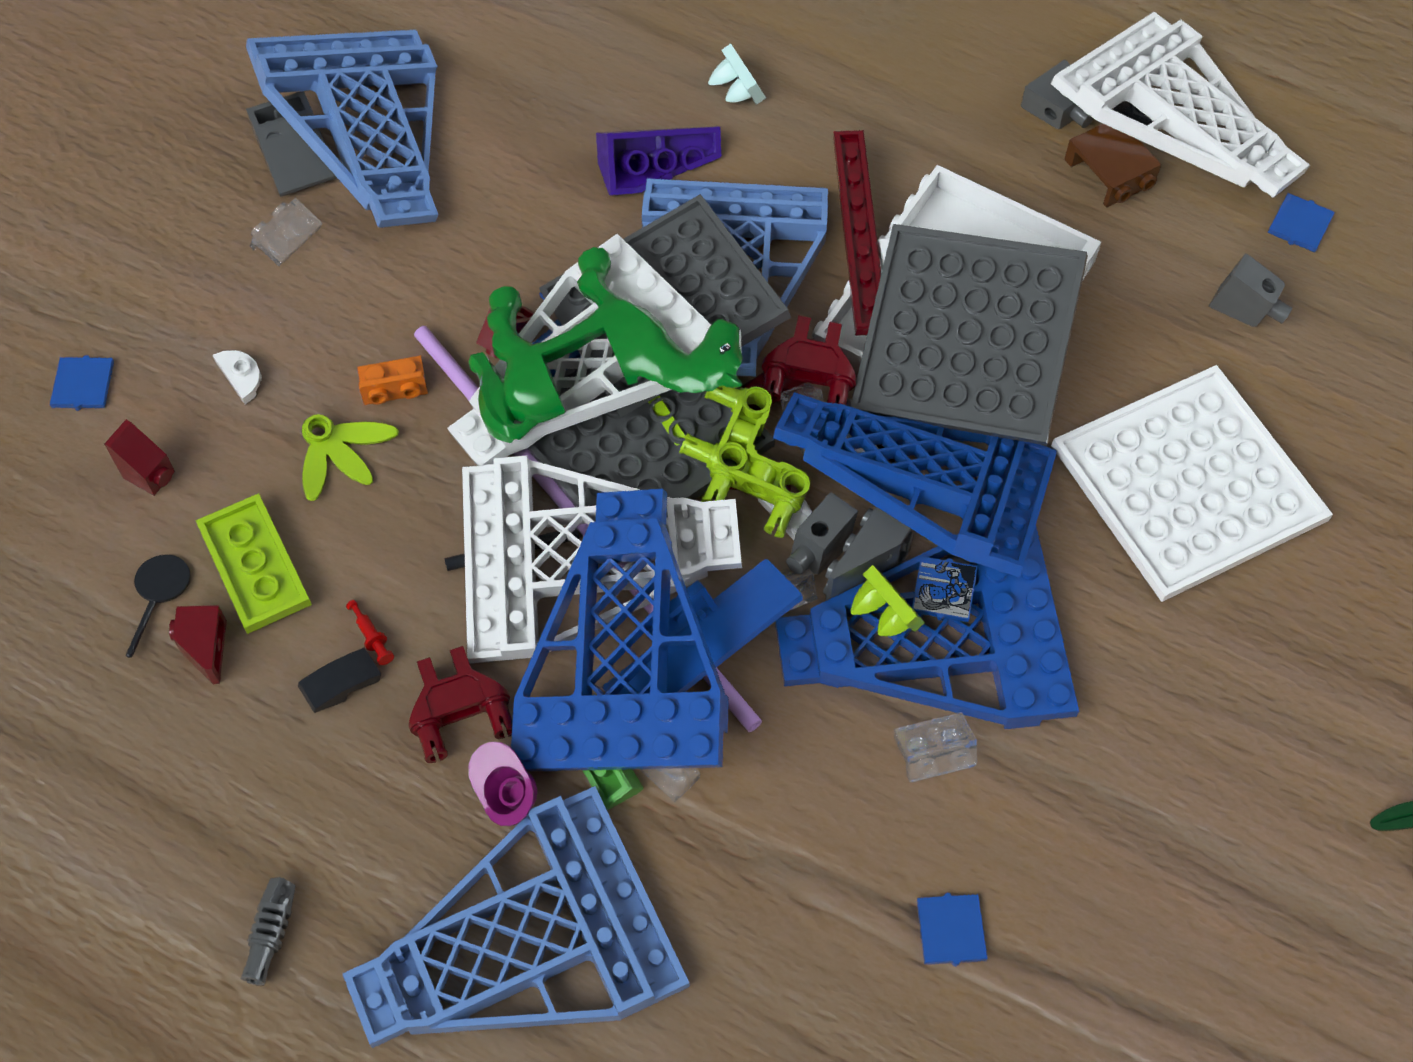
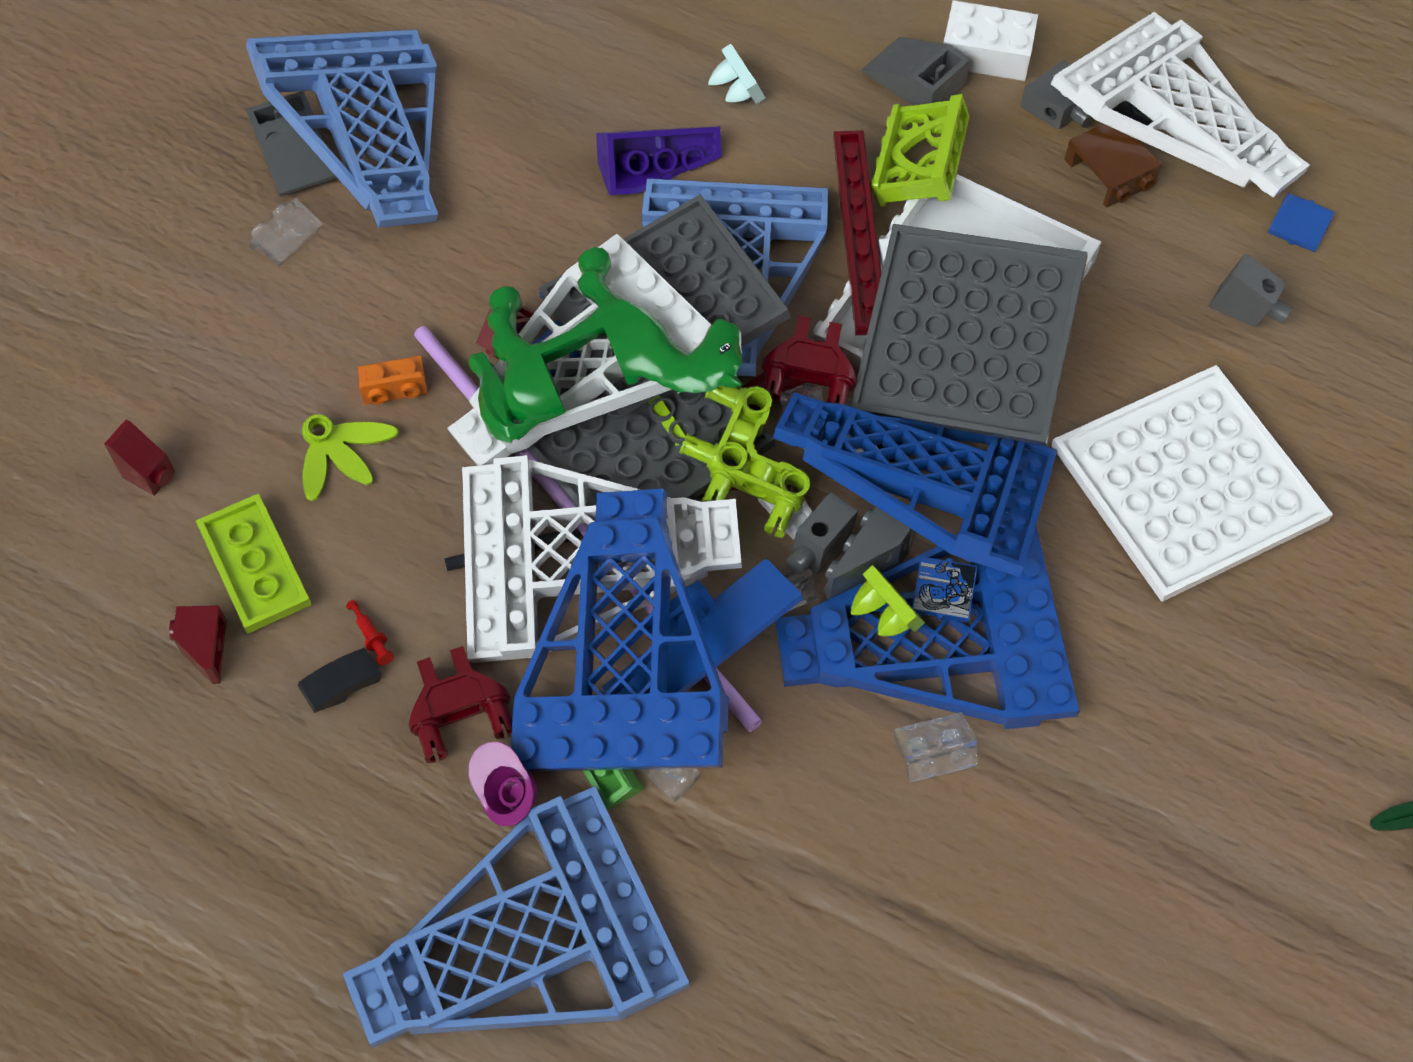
(82, 382): blue piece -> none
(158, 581): black piece -> none
(241, 373): white plate -> none
(268, 930): dark grey hinge -> none
(920, 70): none -> dark grey slope
(934, 180): none -> lime fence
(951, 929): blue piece -> none
(993, 38): none -> white brick

